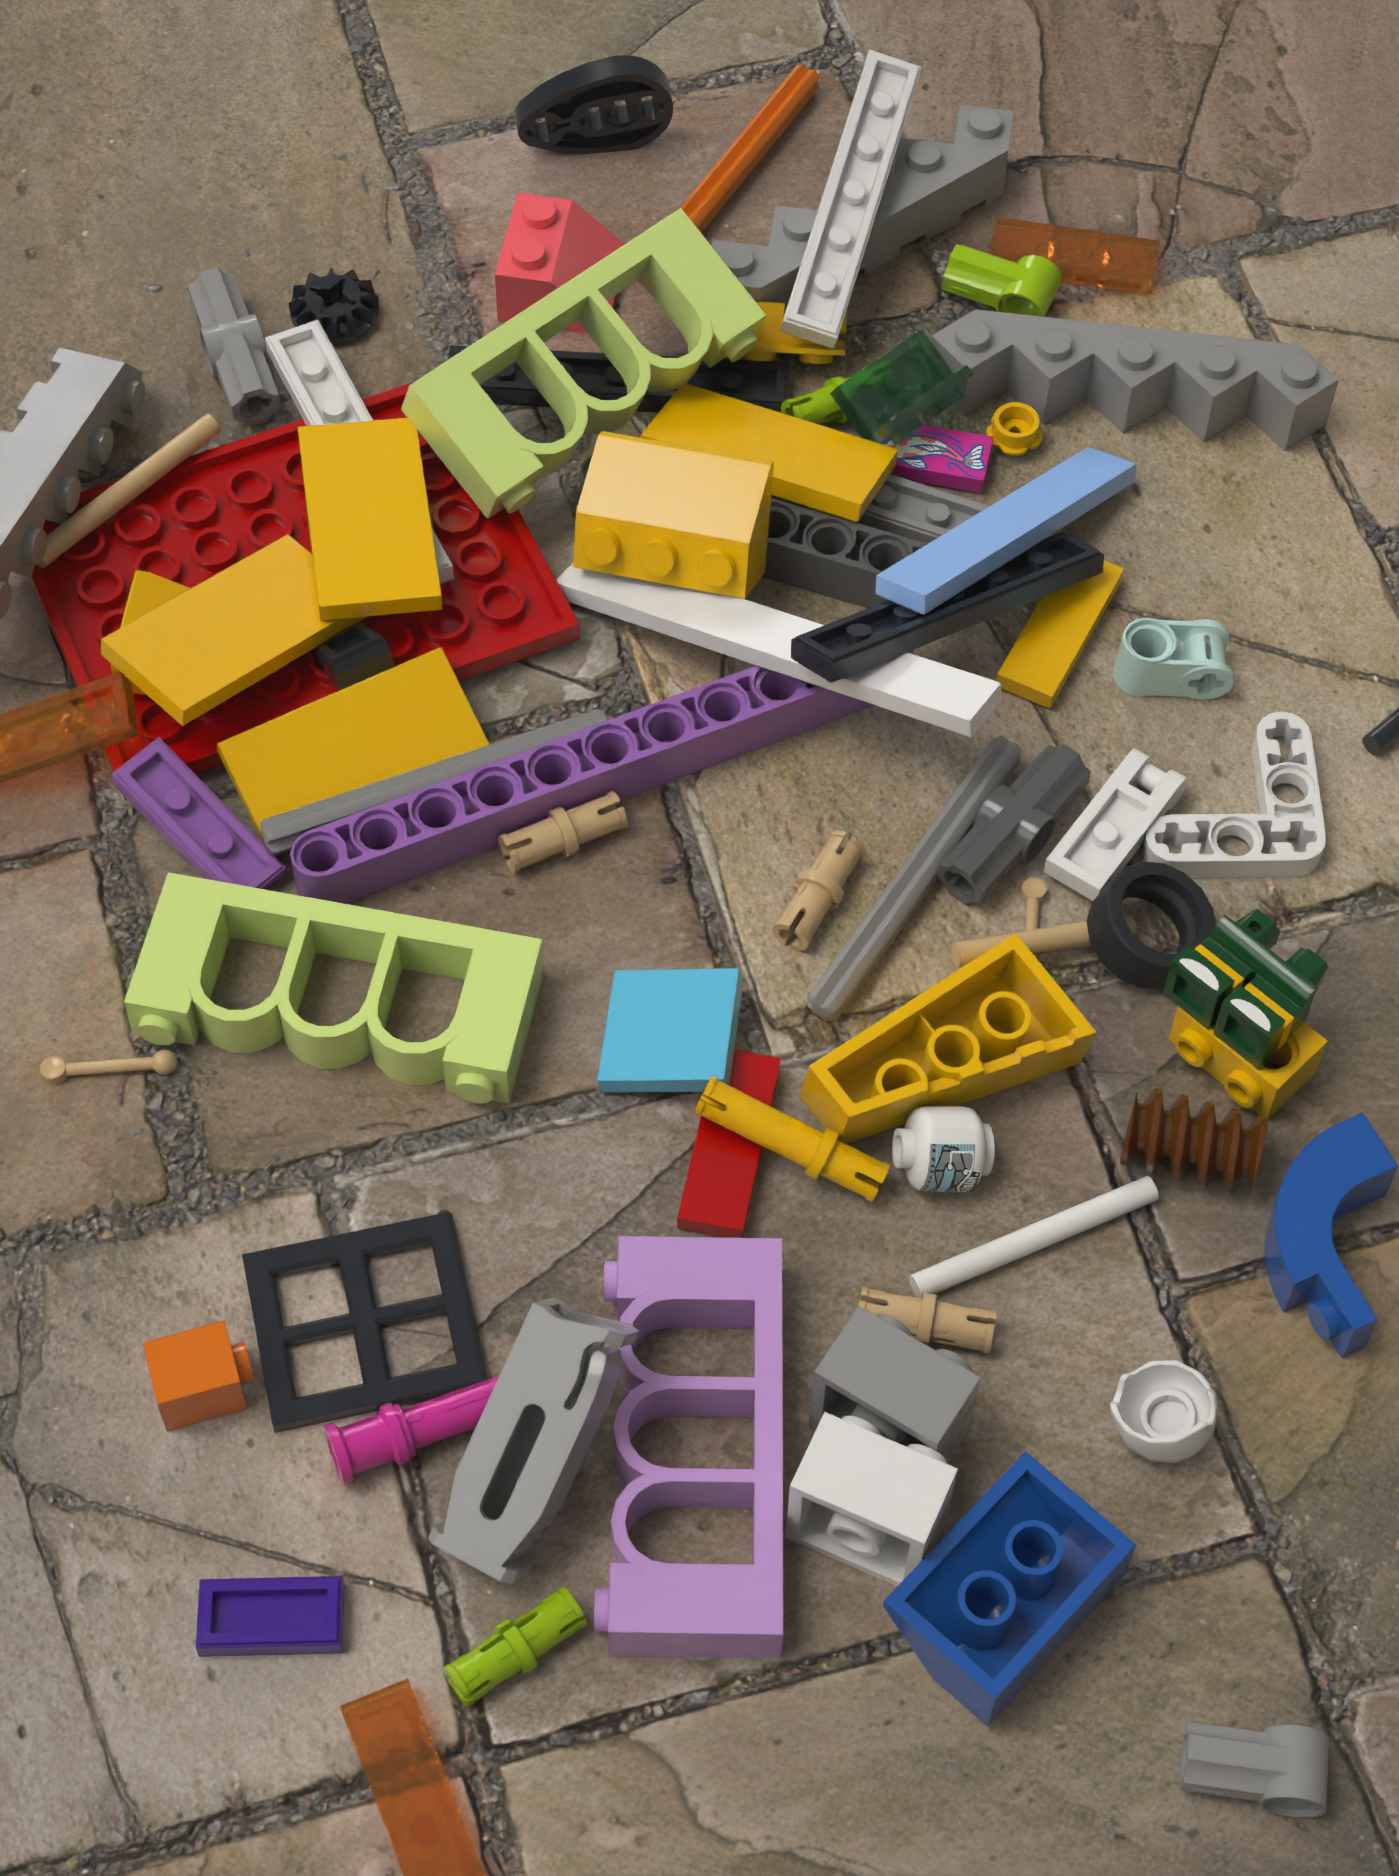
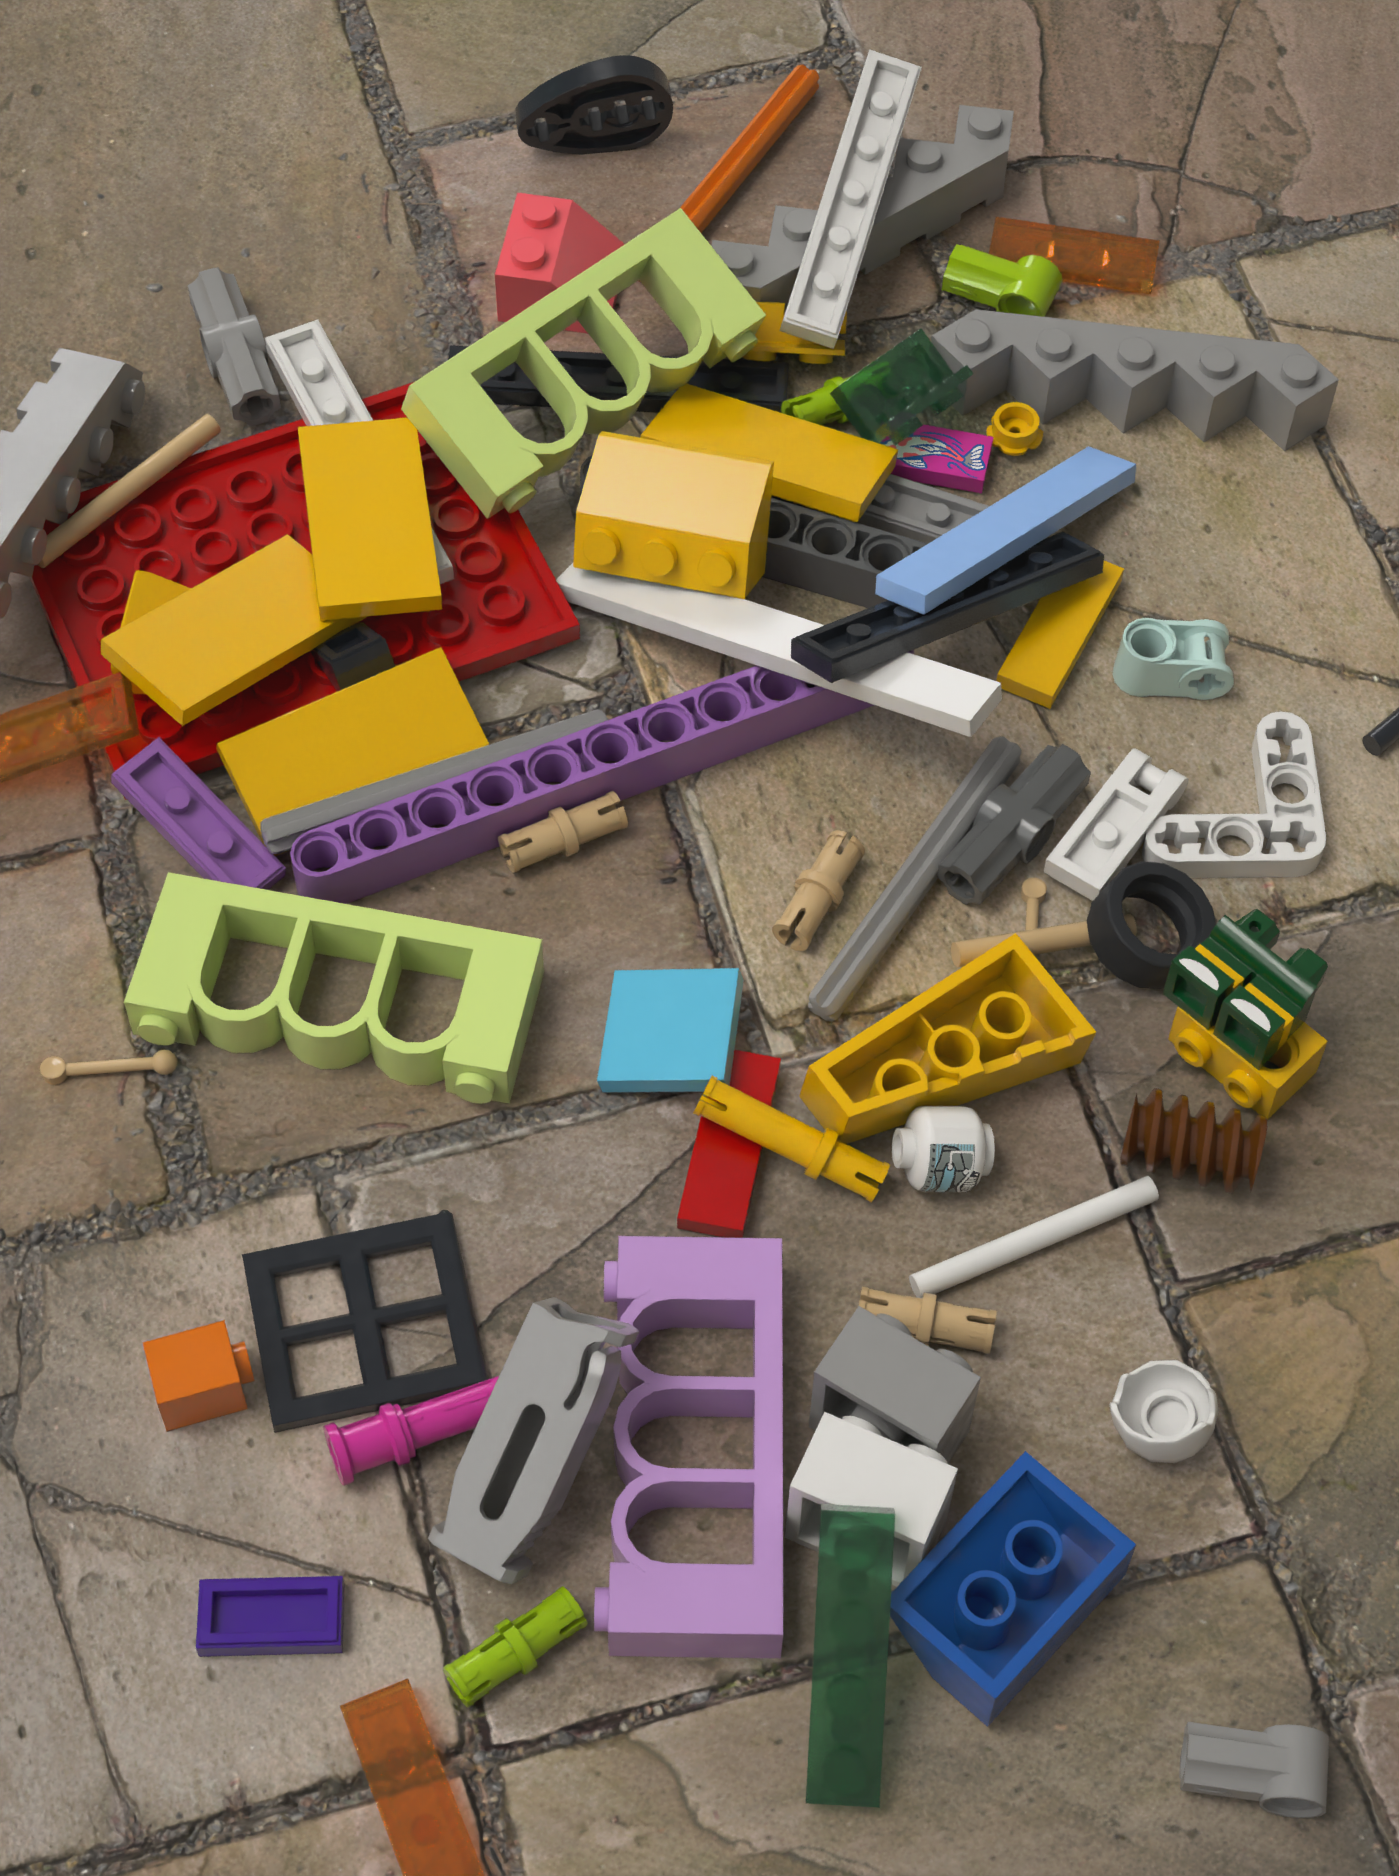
(340, 321): black gear -> none
(850, 1655): none -> clear green plate
(1324, 1182): blue arch -> none

